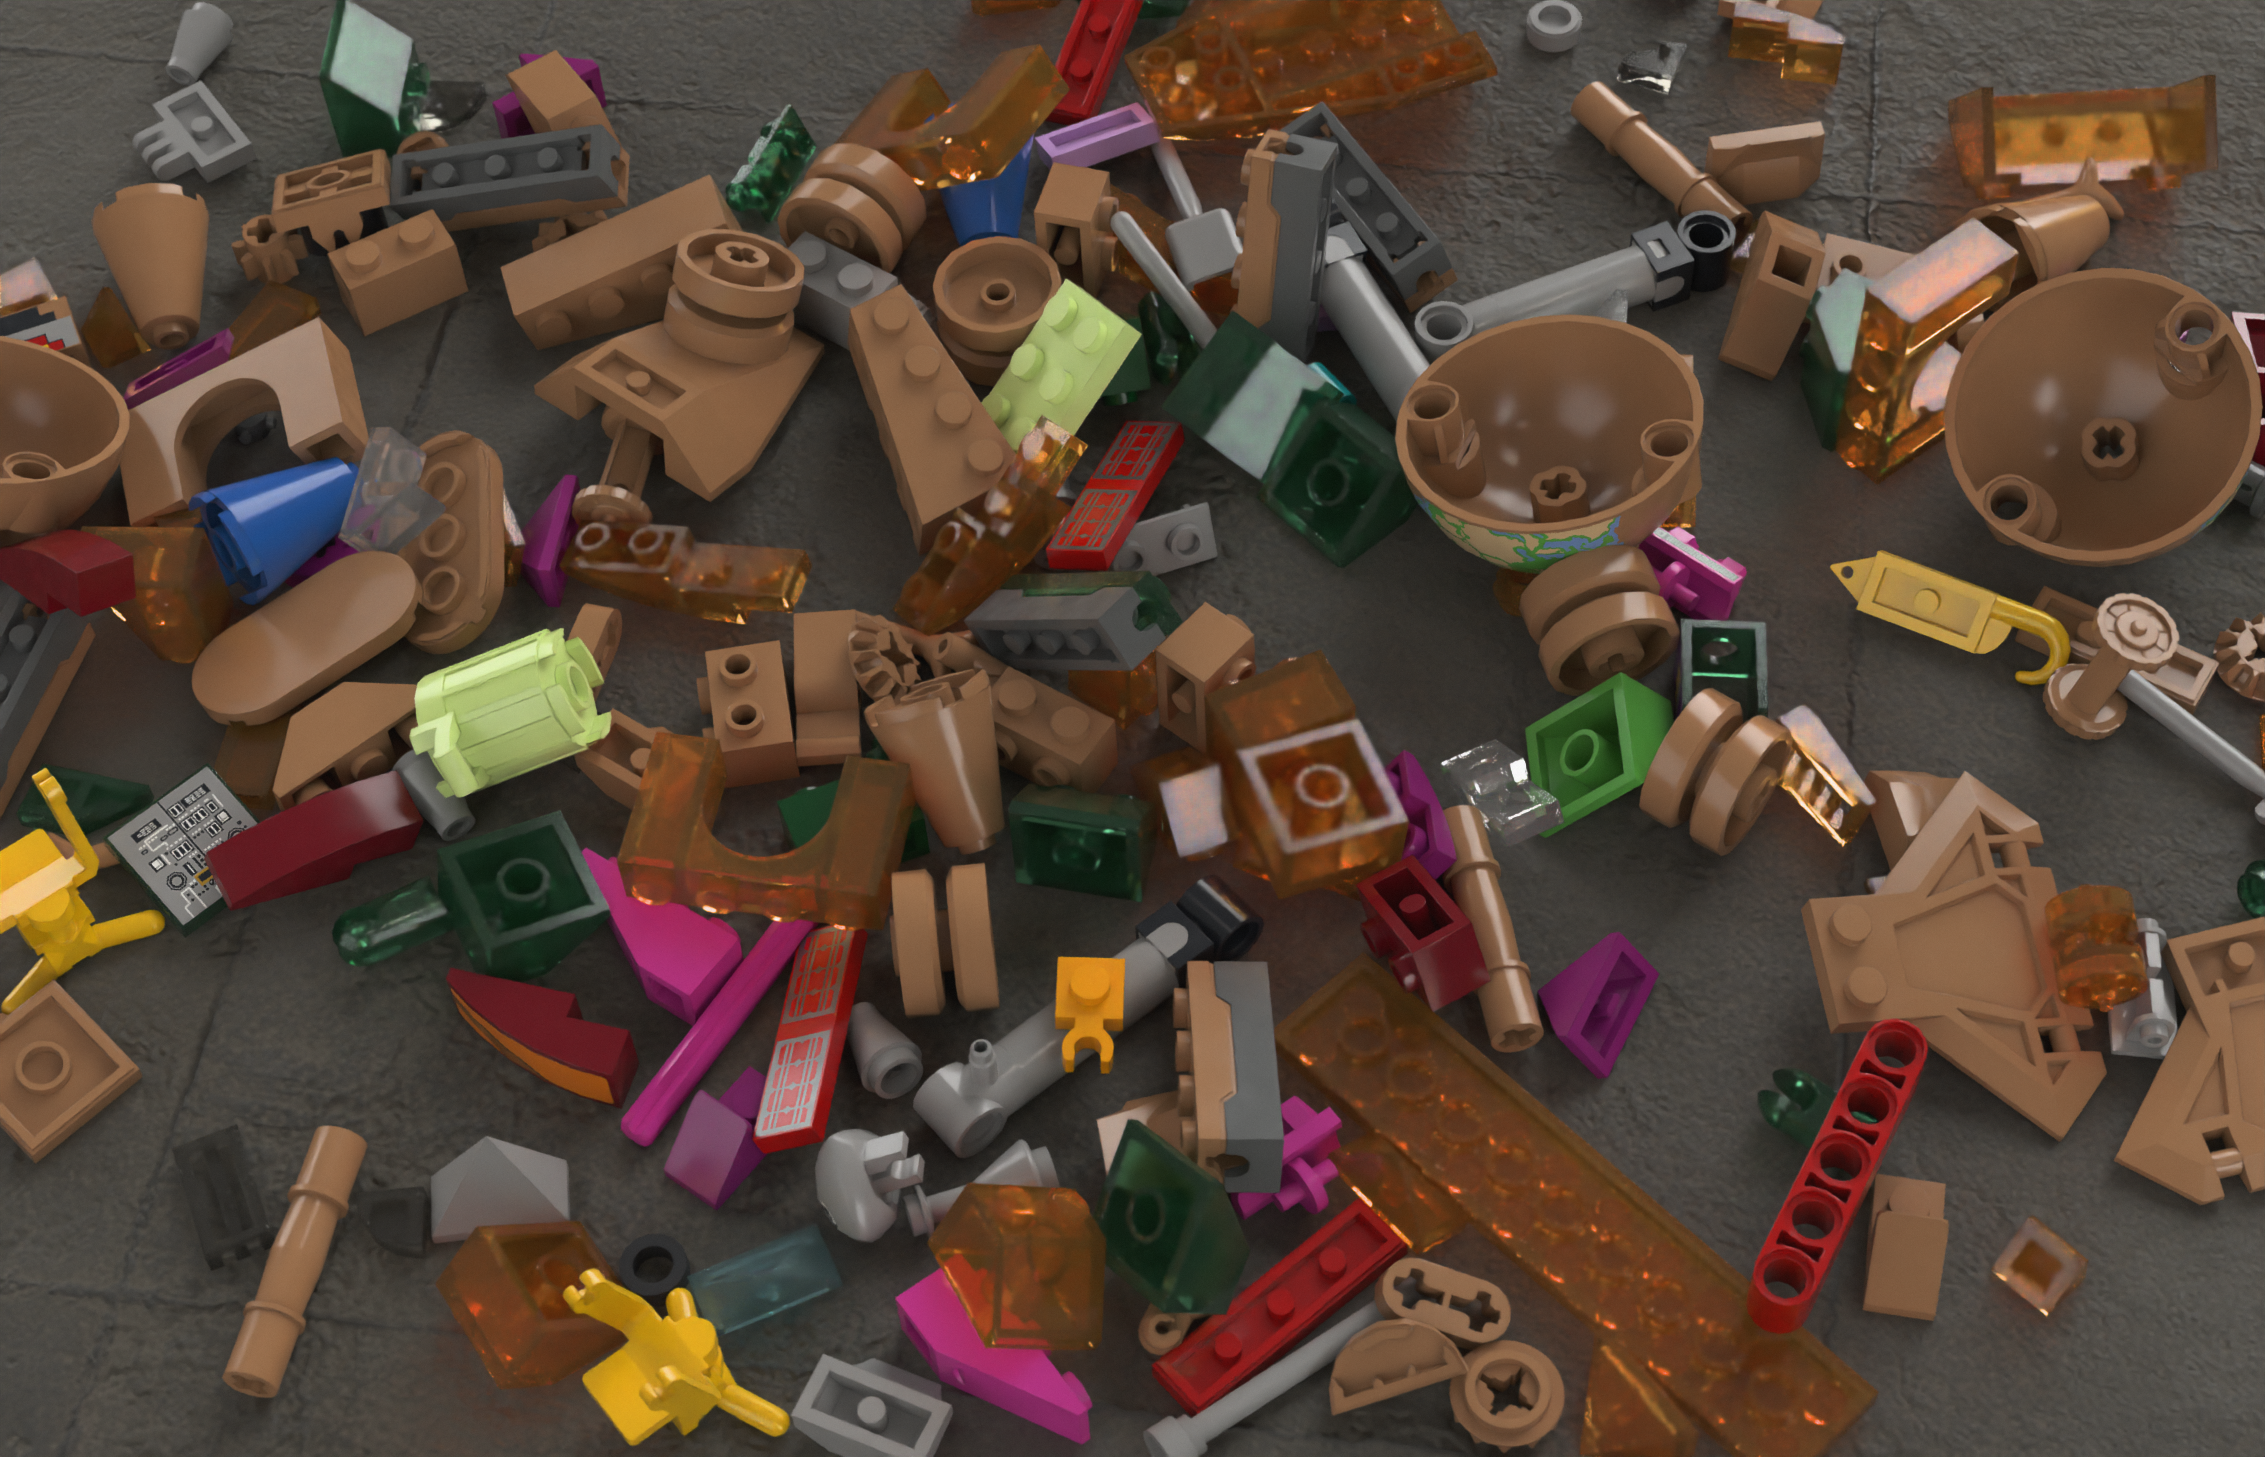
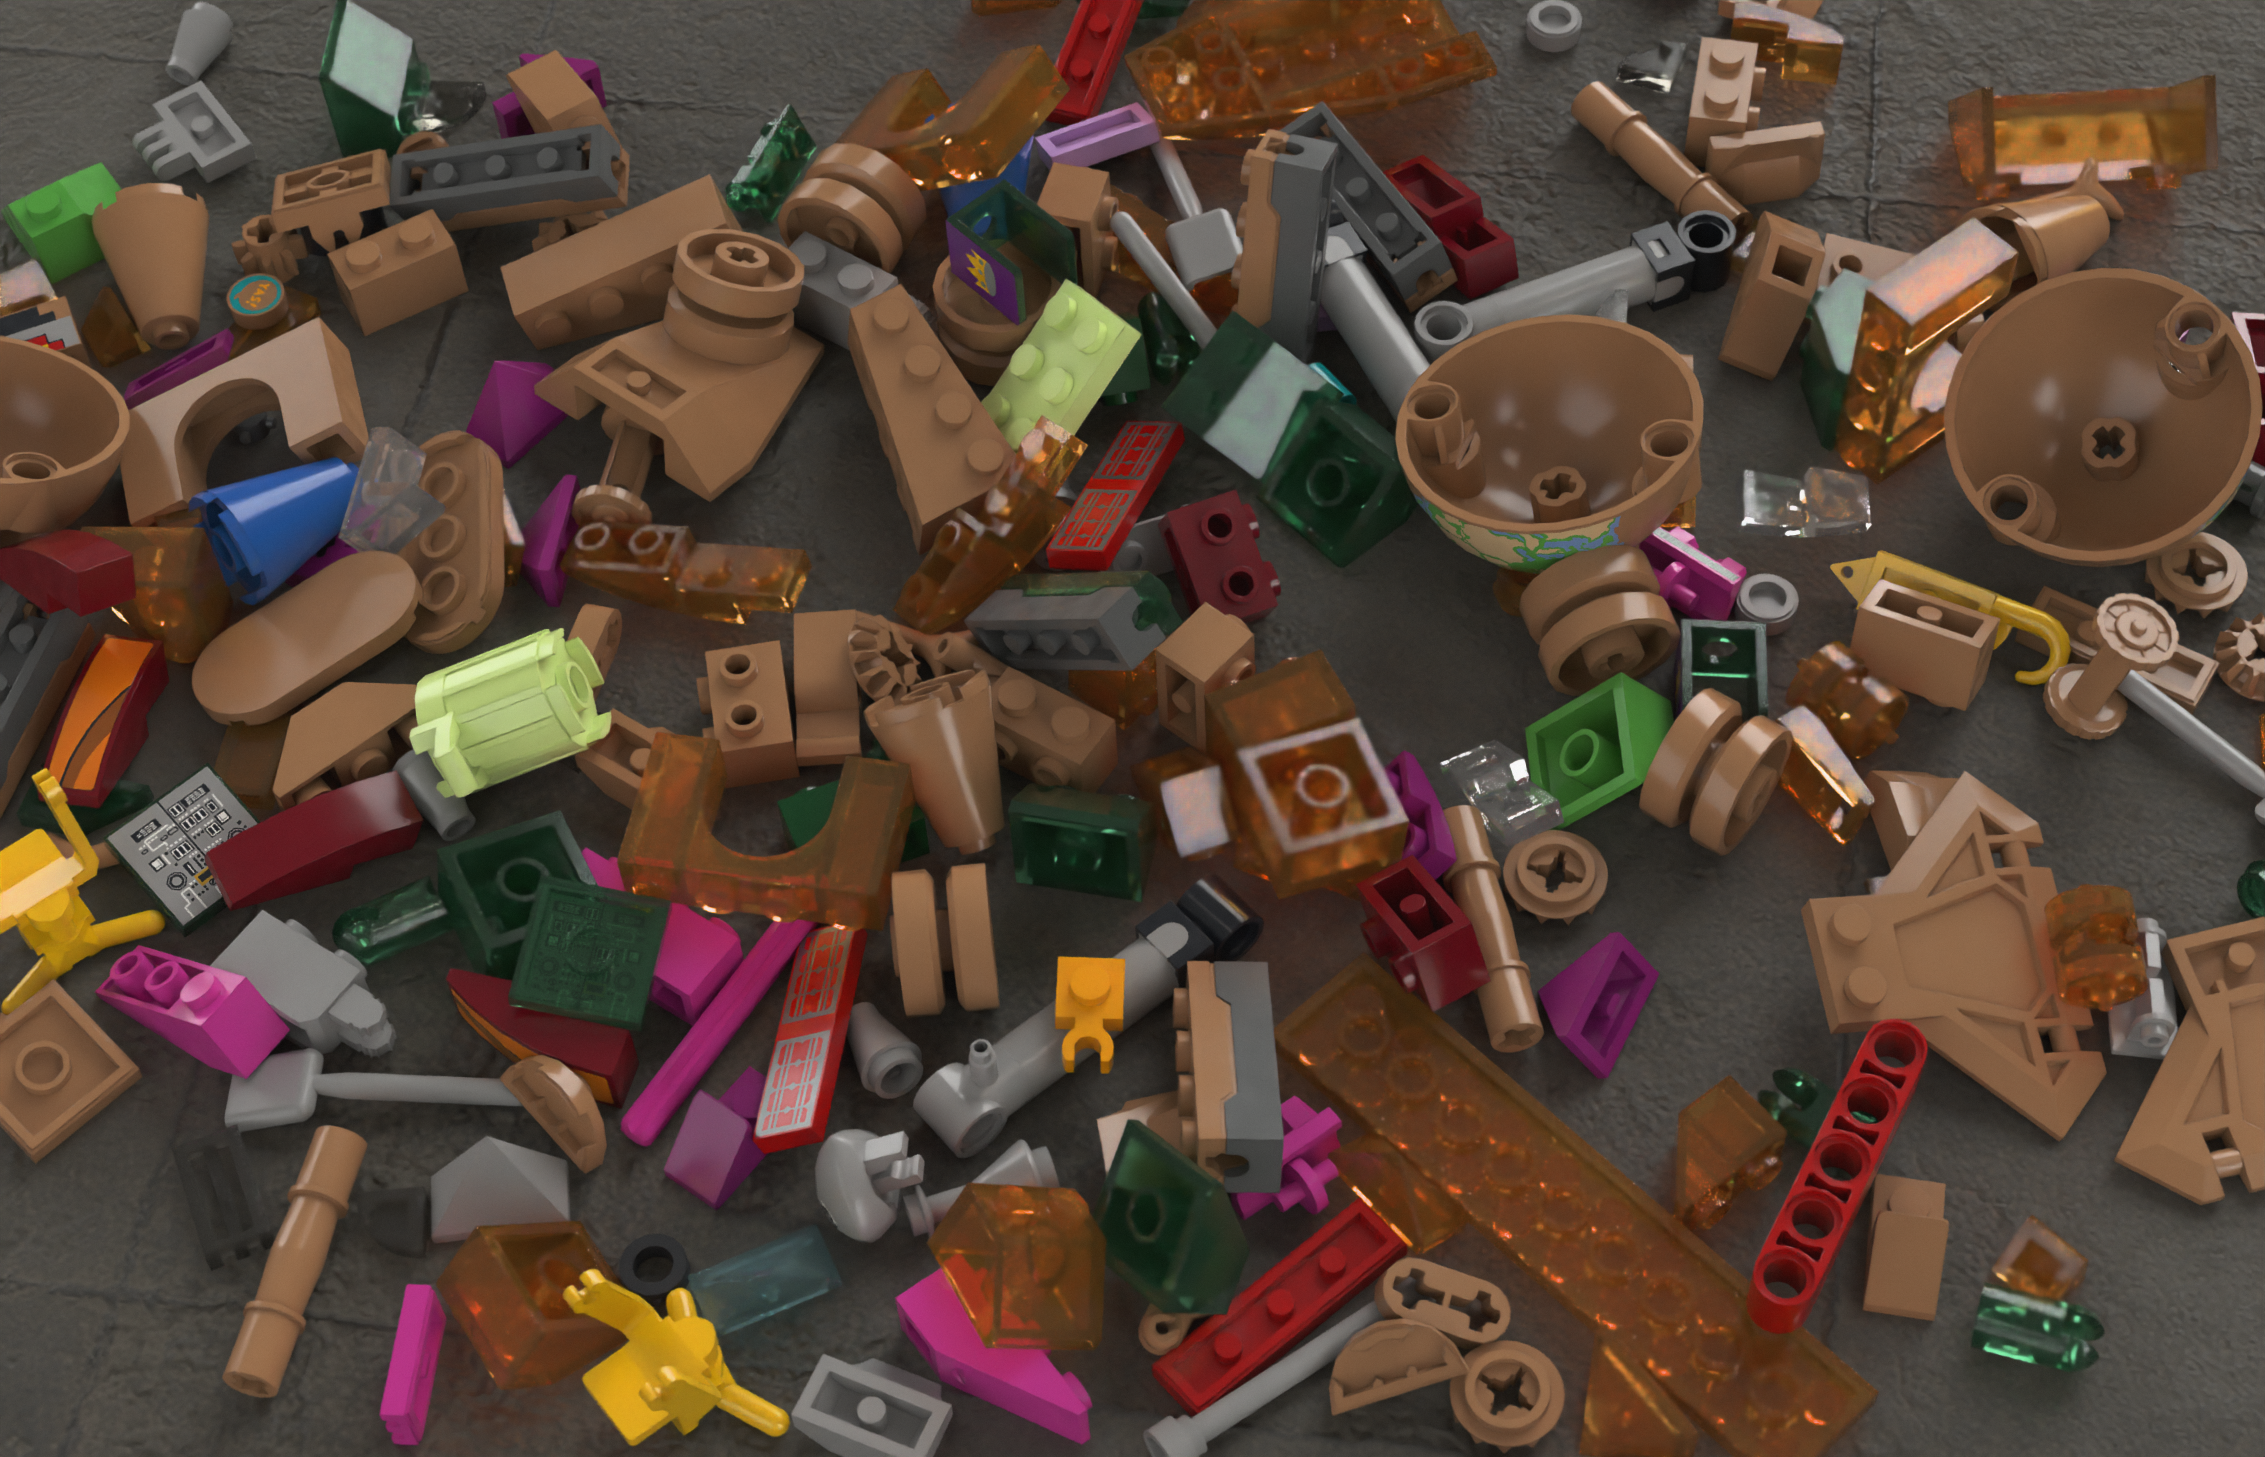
(57, 221): none -> bright green slope
(106, 717): none -> slope
(196, 1008): none -> dark pink slope
(257, 301): none -> medium nougat tile
(288, 1084): none -> light grey piece
(309, 987): none -> light grey hinge
(413, 1365): none -> dark pink tile
(510, 412): none -> magenta slope
(562, 1106): none -> medium nougat plate
(590, 953): none -> clear green tile
(1022, 224): none -> clear green piece
(1219, 559): none -> dark red brick
(1476, 247): none -> dark red slope
(1536, 858): none -> medium nougat gear
(1721, 1150): none -> clear orange slope
(1722, 94): none -> medium nougat brick
(1767, 600): none -> light grey tile
(1816, 506): none -> clear slope
(1856, 708): none -> clear orange wheel
(1924, 644): none -> medium nougat brick
(2036, 1329): none -> clear green piece
(2213, 560): none -> medium nougat gear

